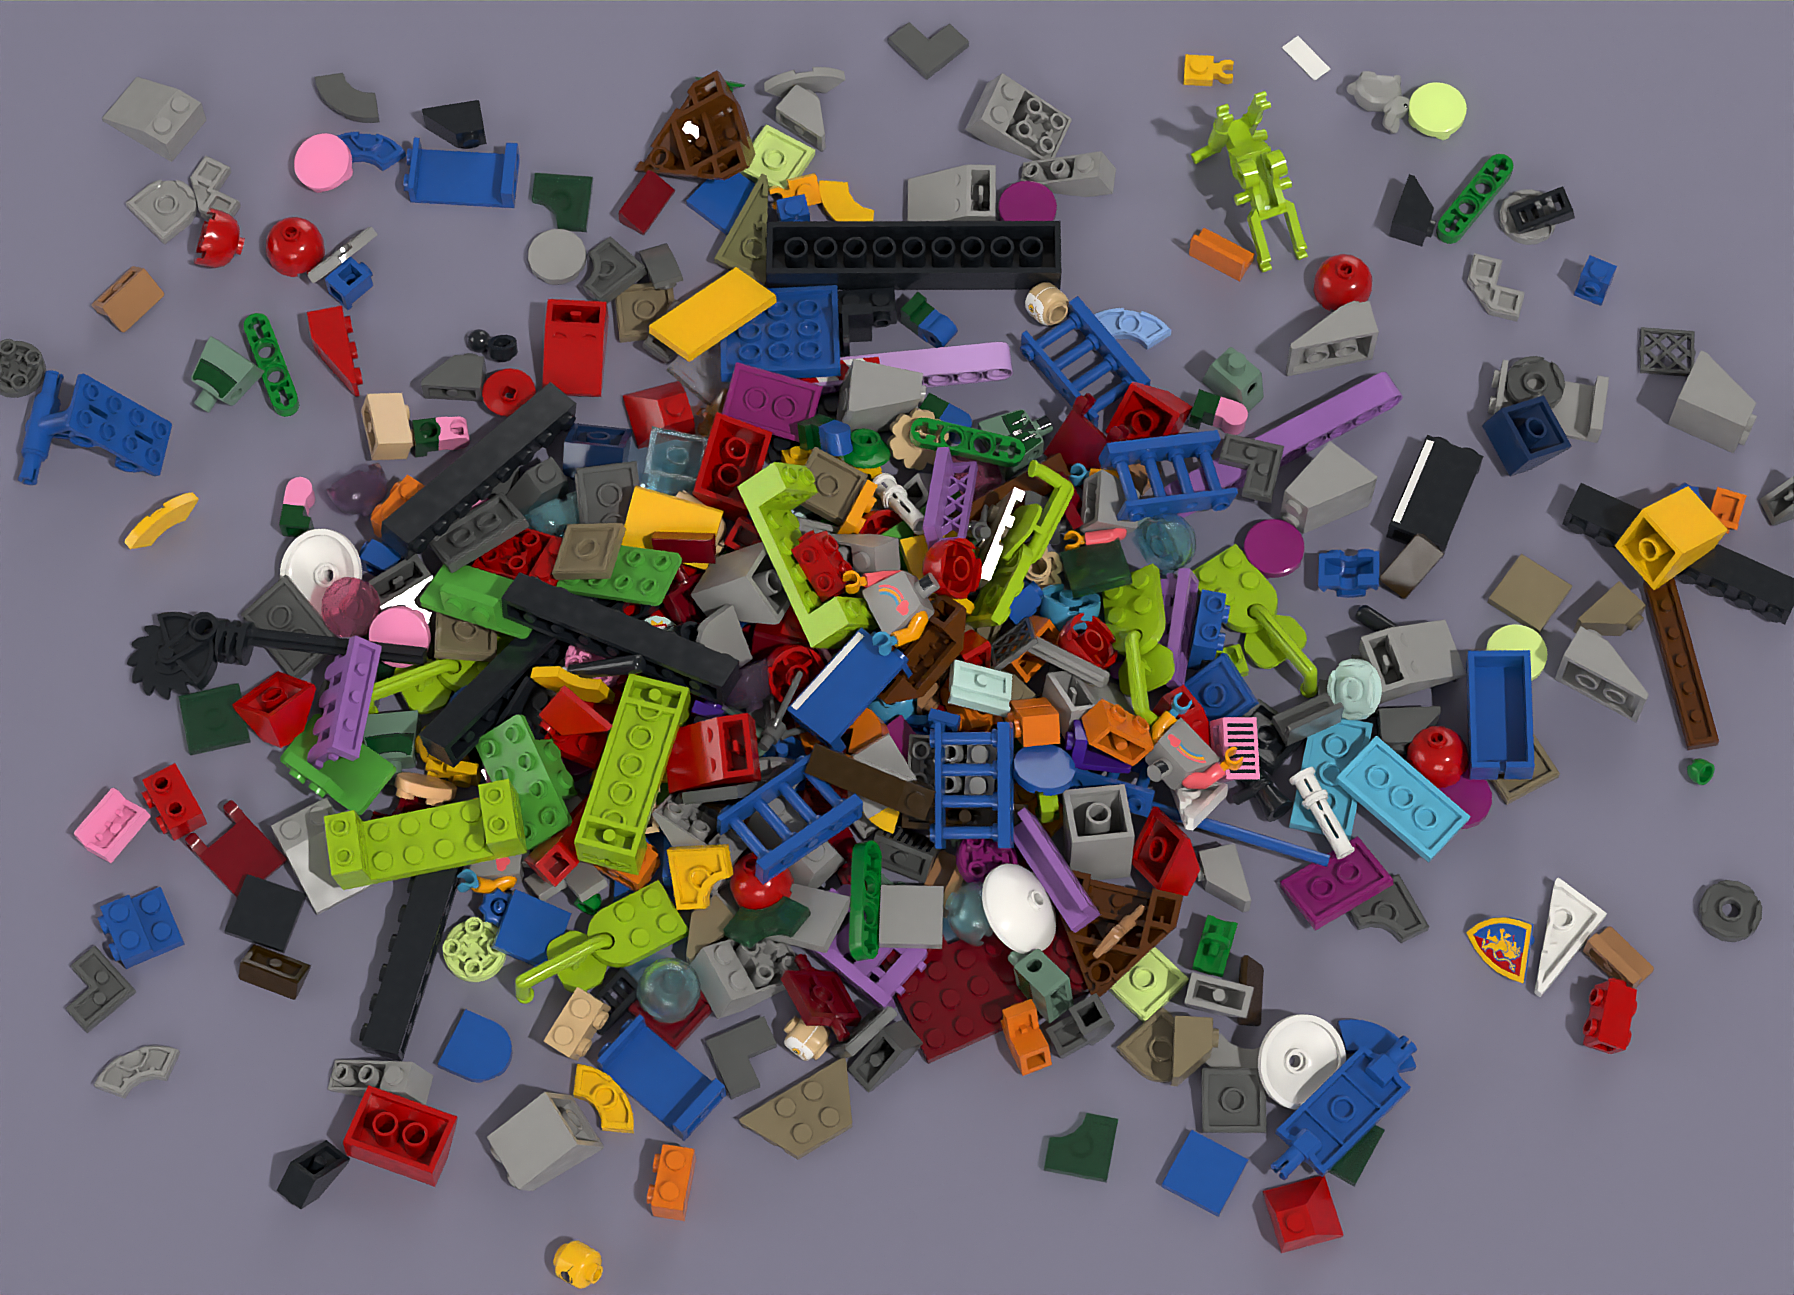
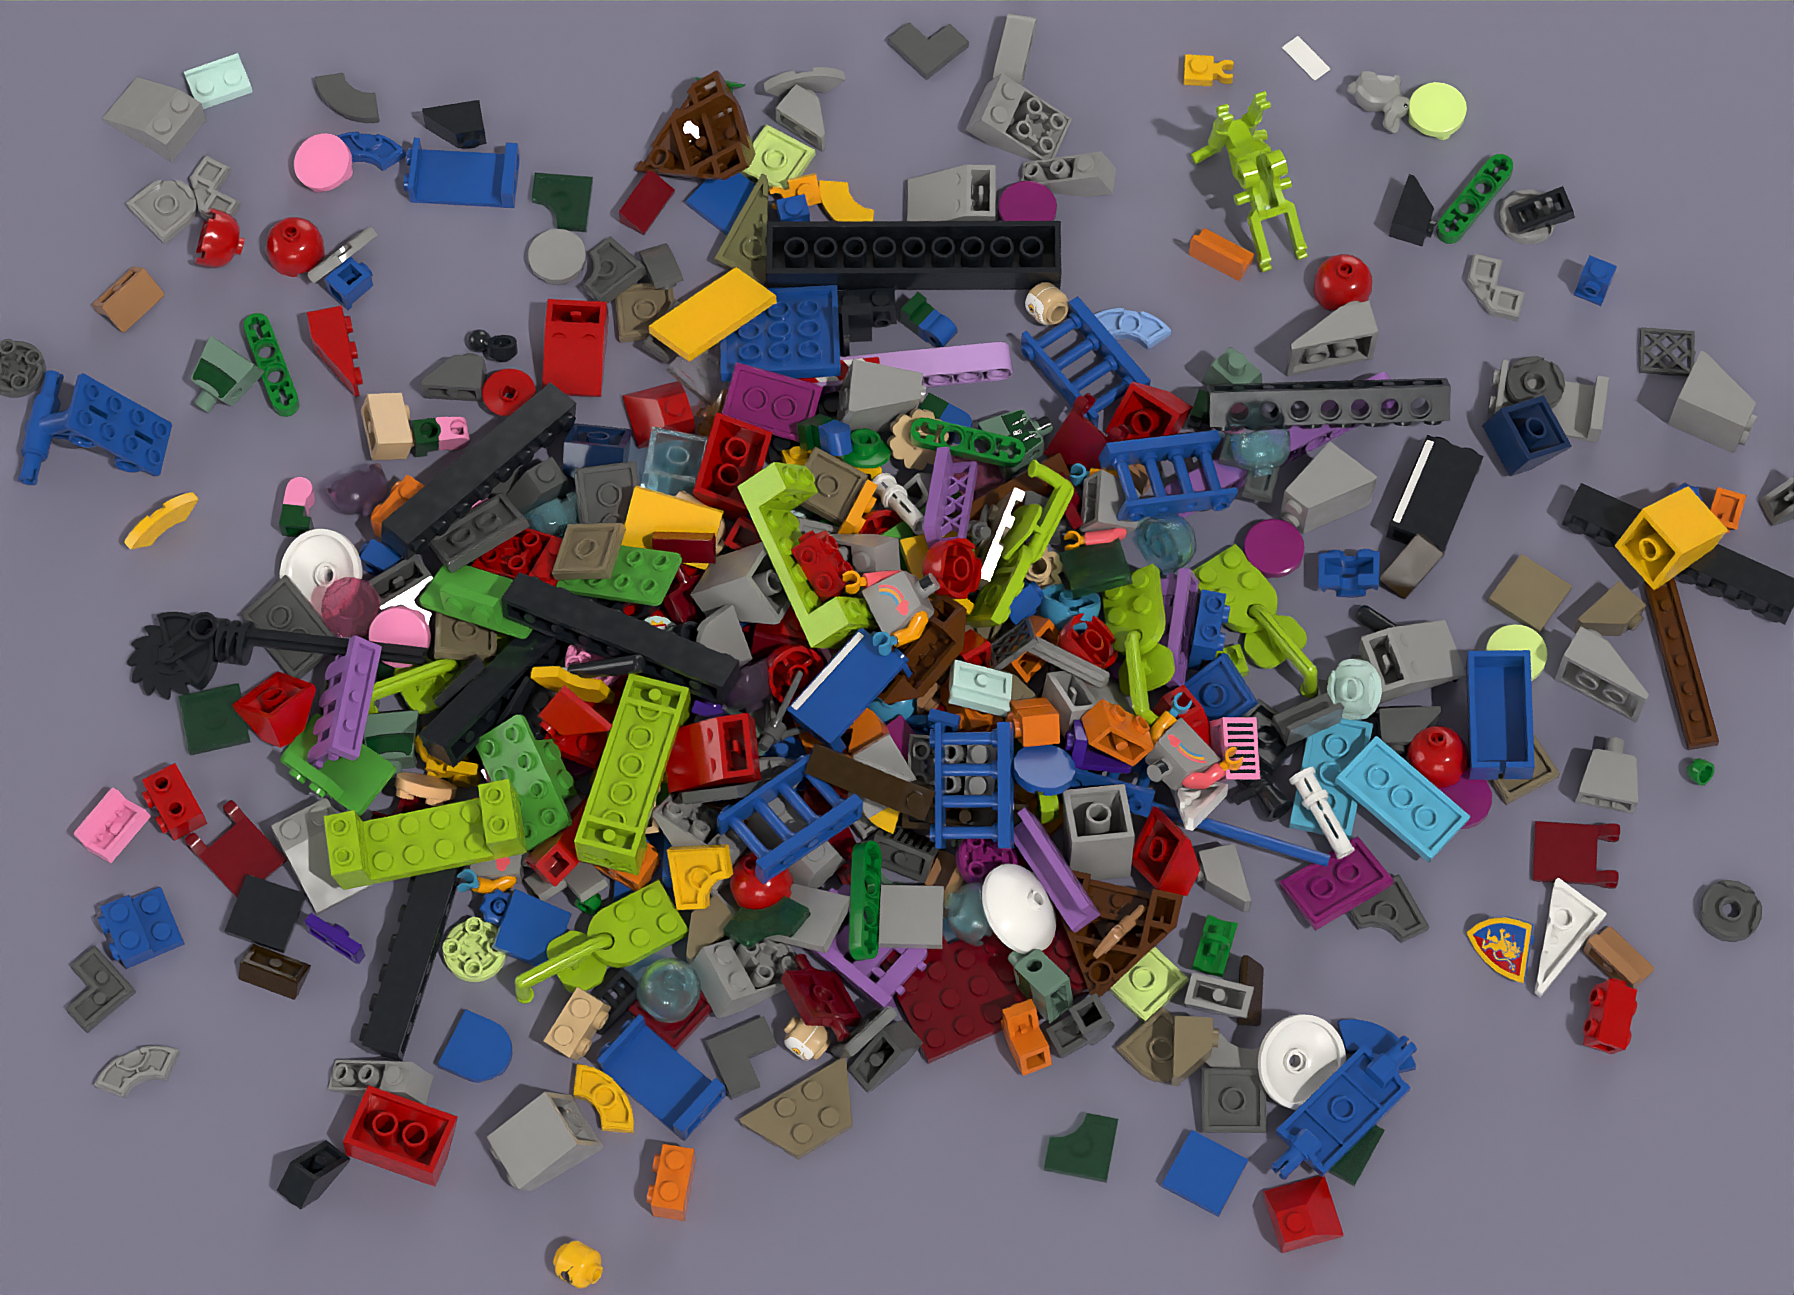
(218, 81): none -> light aqua plate
(335, 937): none -> dark purple plate
(458, 681): none -> black tile
(1015, 47): none -> light grey beam
(1261, 450): none -> clear light blue cylinder
(1314, 393): none -> black brick
(1571, 853): none -> dark red flag
(1610, 779): none -> light grey torso

